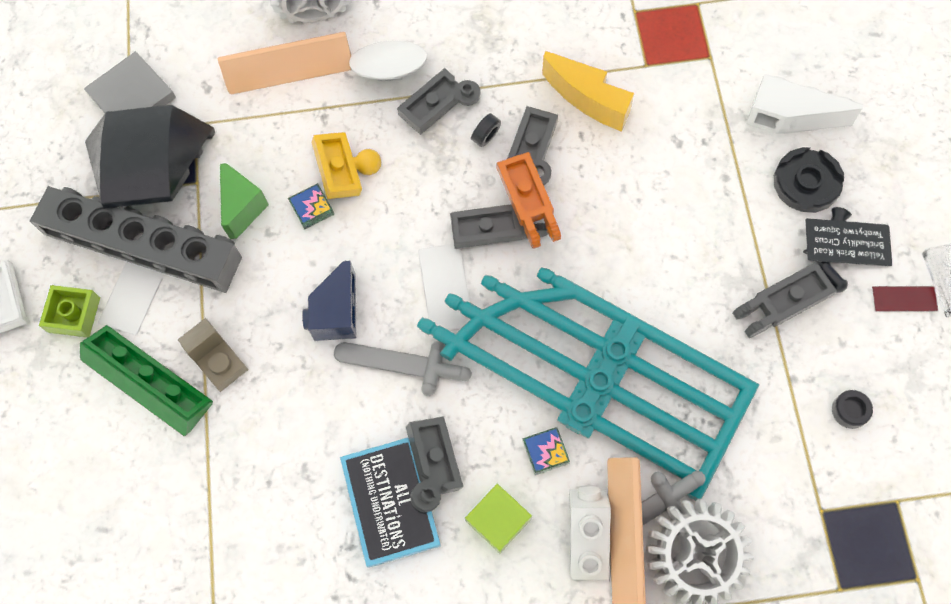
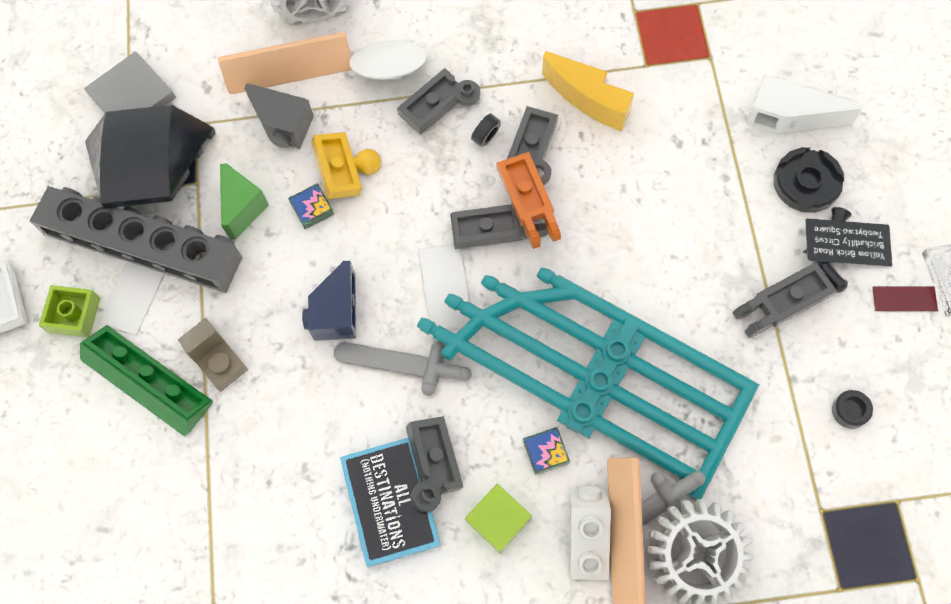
(281, 115): none -> dark grey slope

